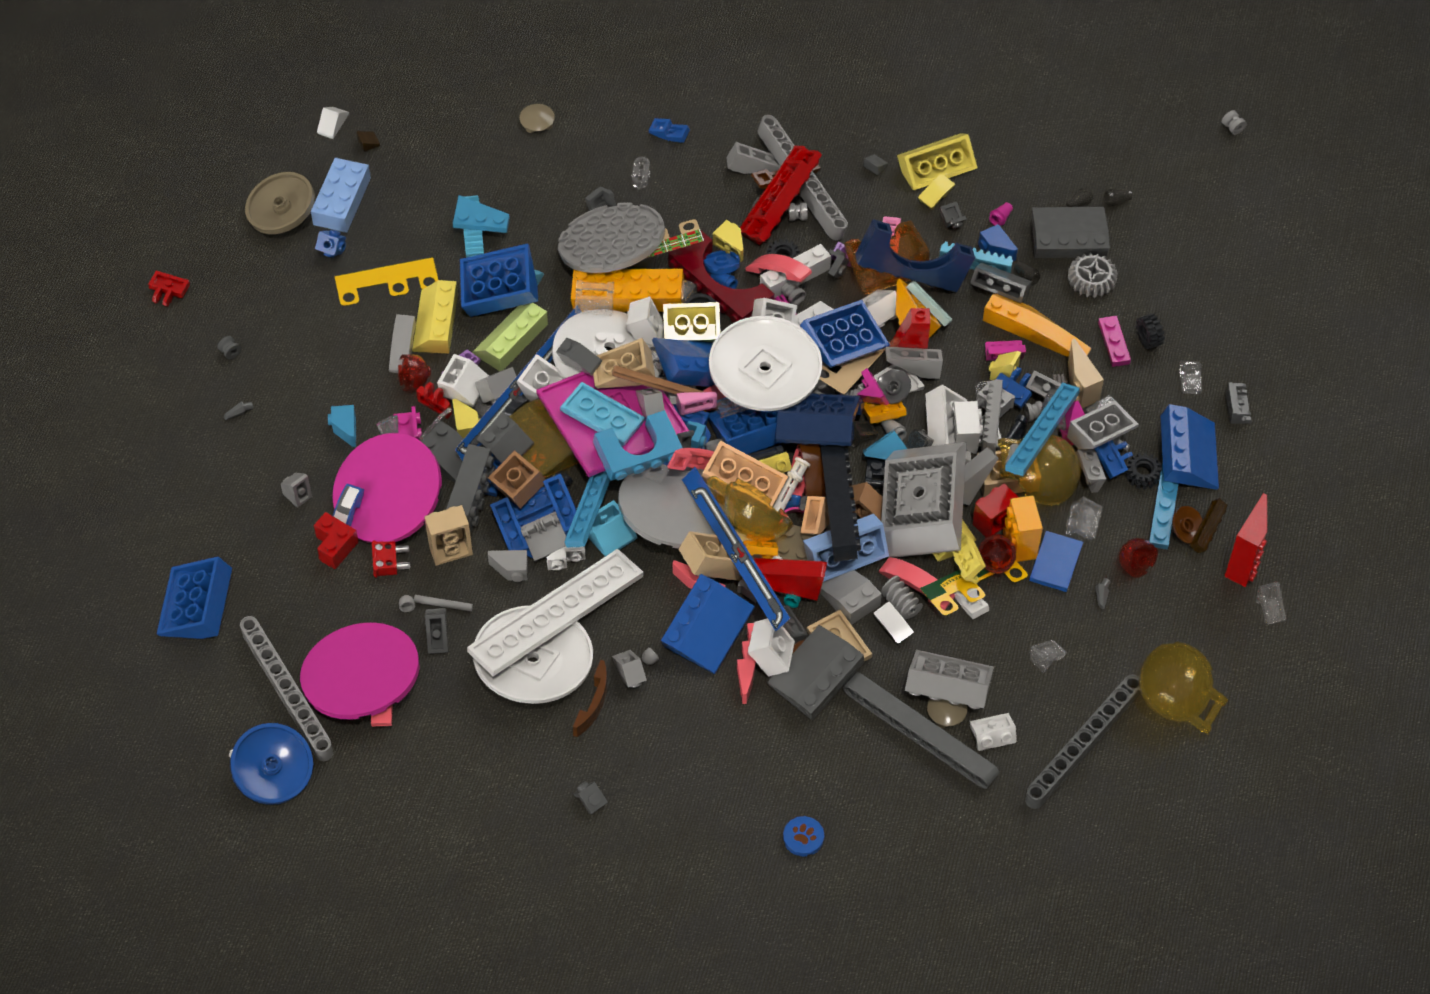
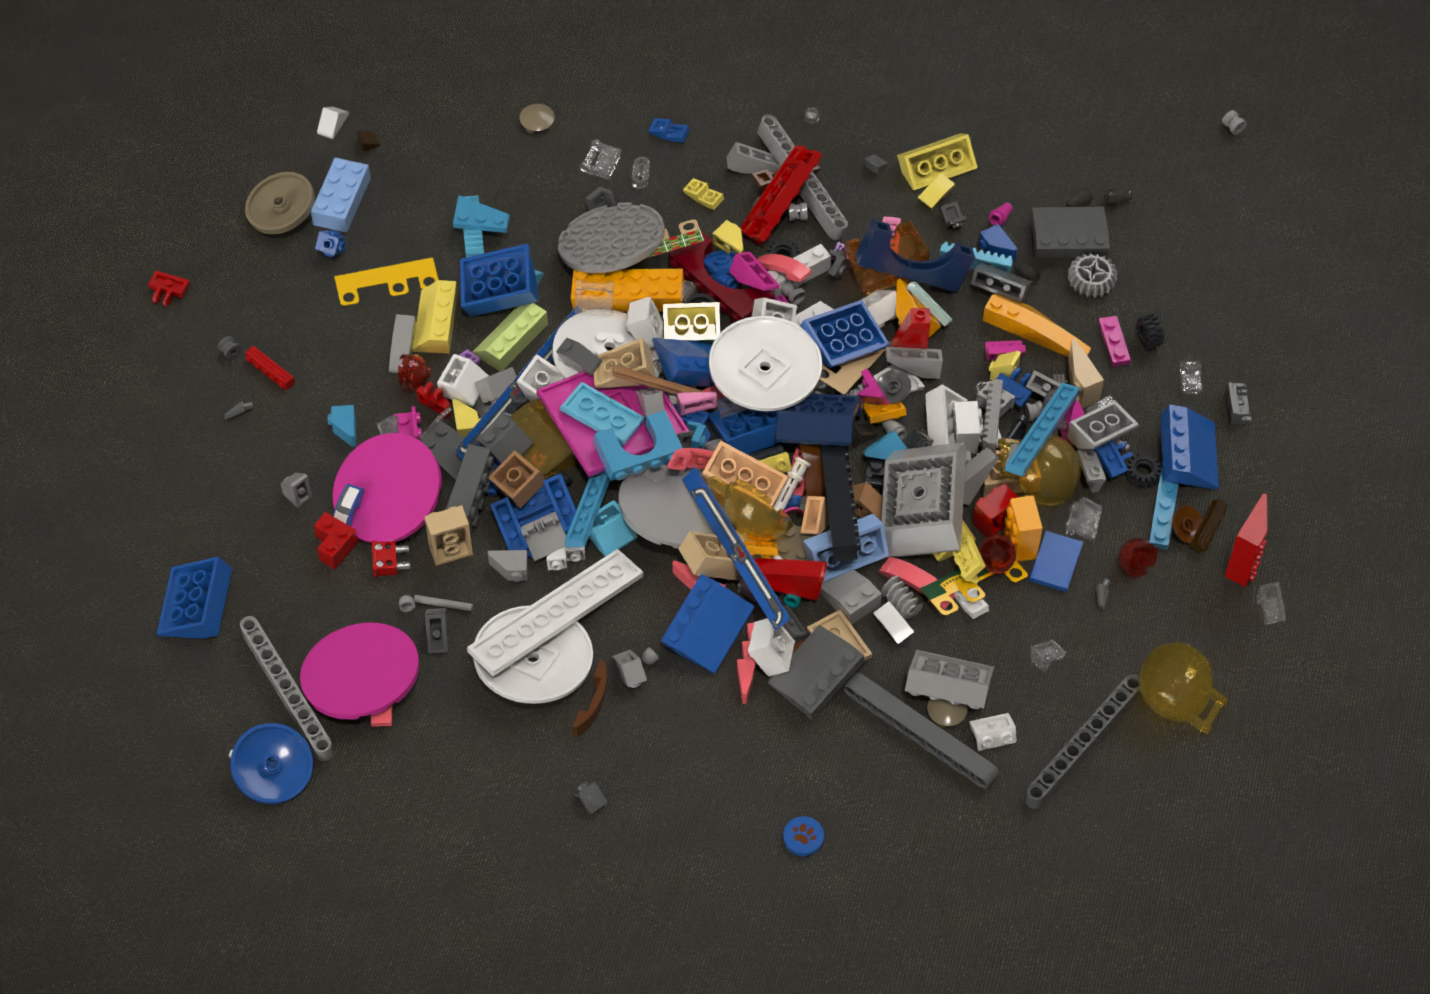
(269, 368): none -> red piece
(606, 162): none -> clear plate
(702, 194): none -> light yellow slope
(750, 272): none -> dark pink slope
(811, 115): none -> clear hinge

